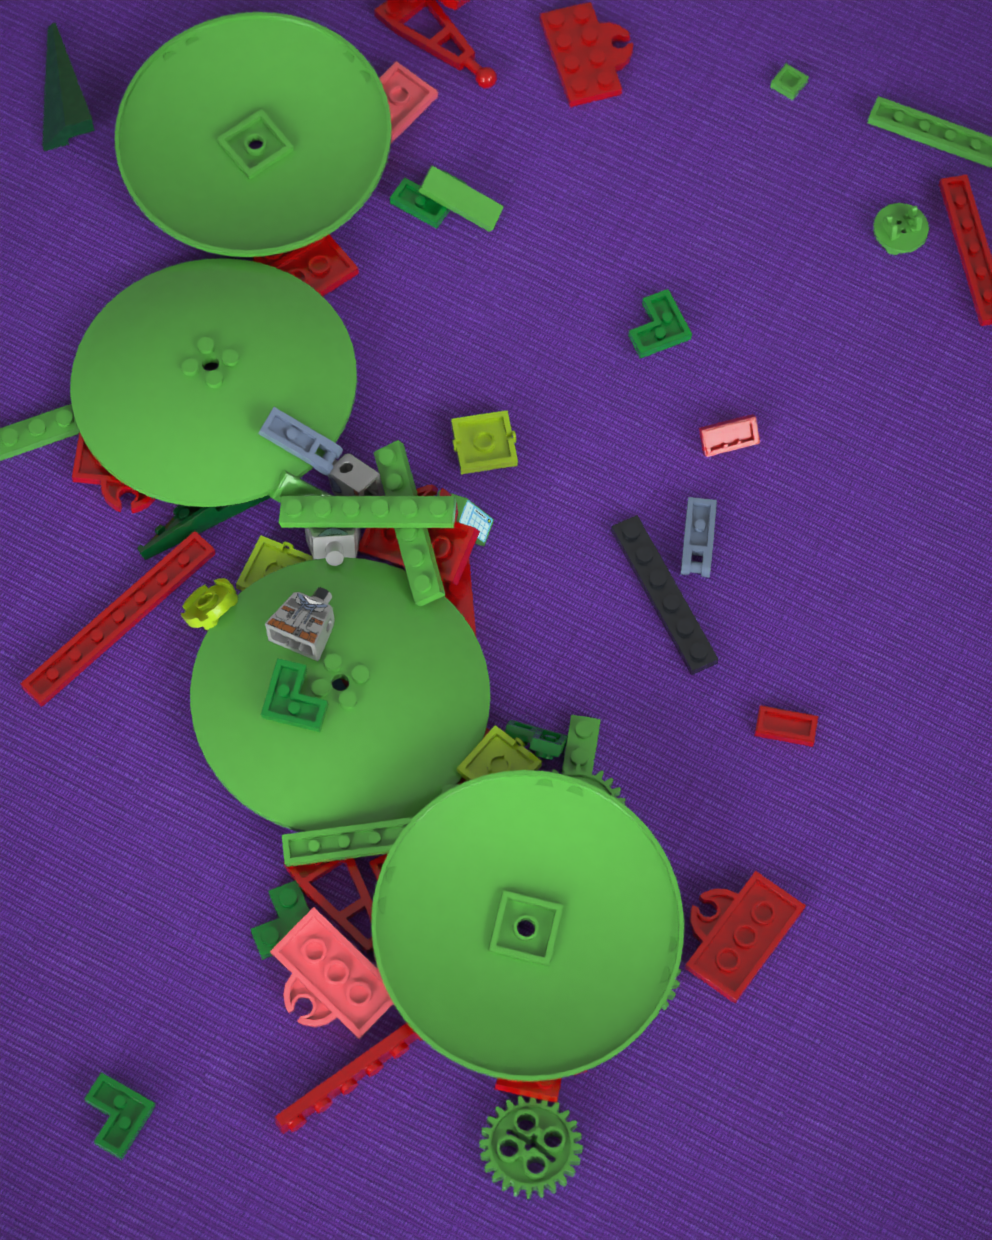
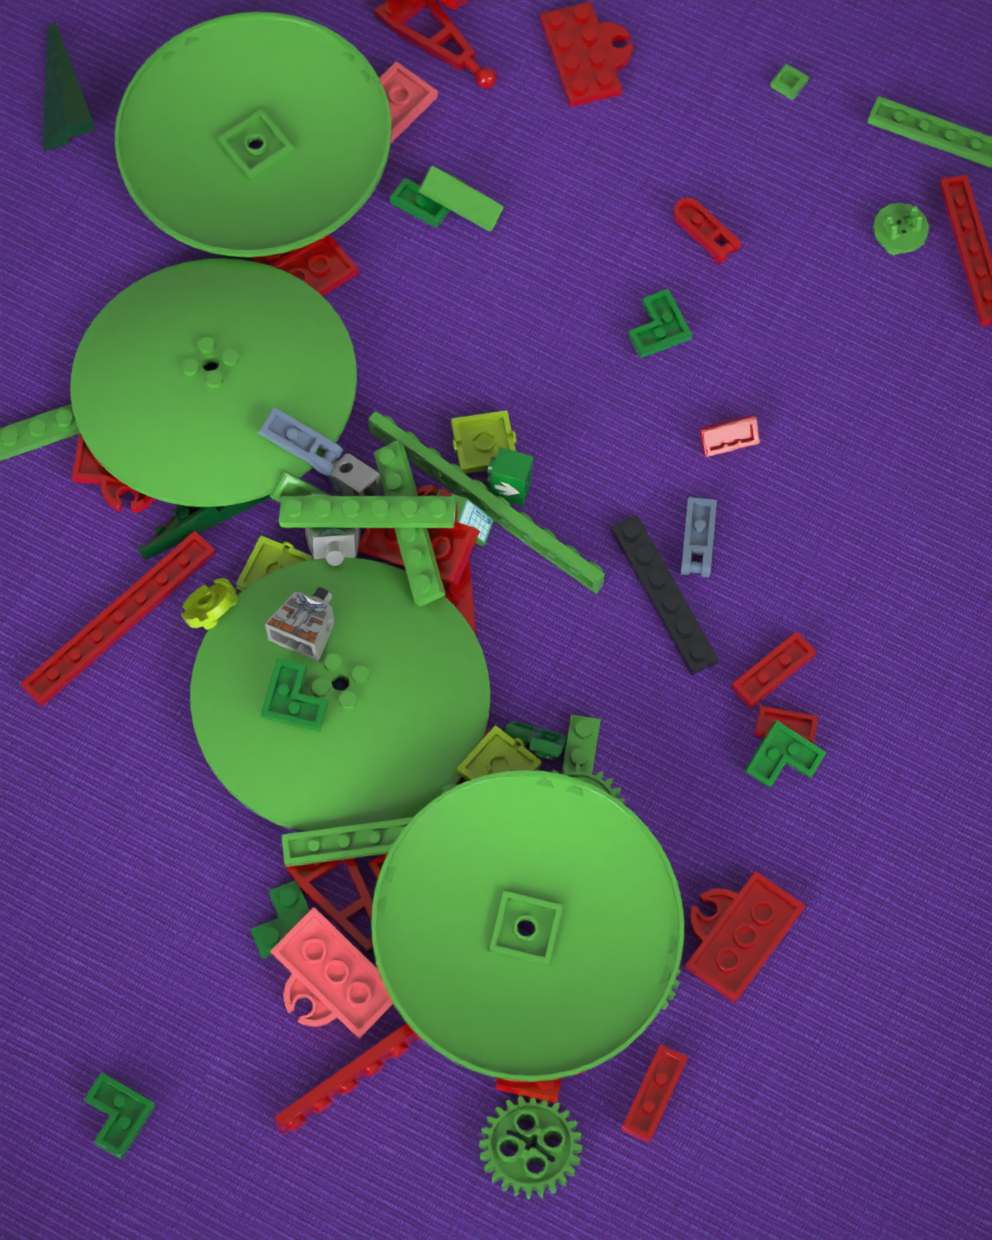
(497, 507): none -> bright green plate
(510, 475): none -> green brick
(654, 1093): none -> red plate
(705, 229): none -> red plate
(773, 670): none -> red plate
(780, 748): none -> green plate

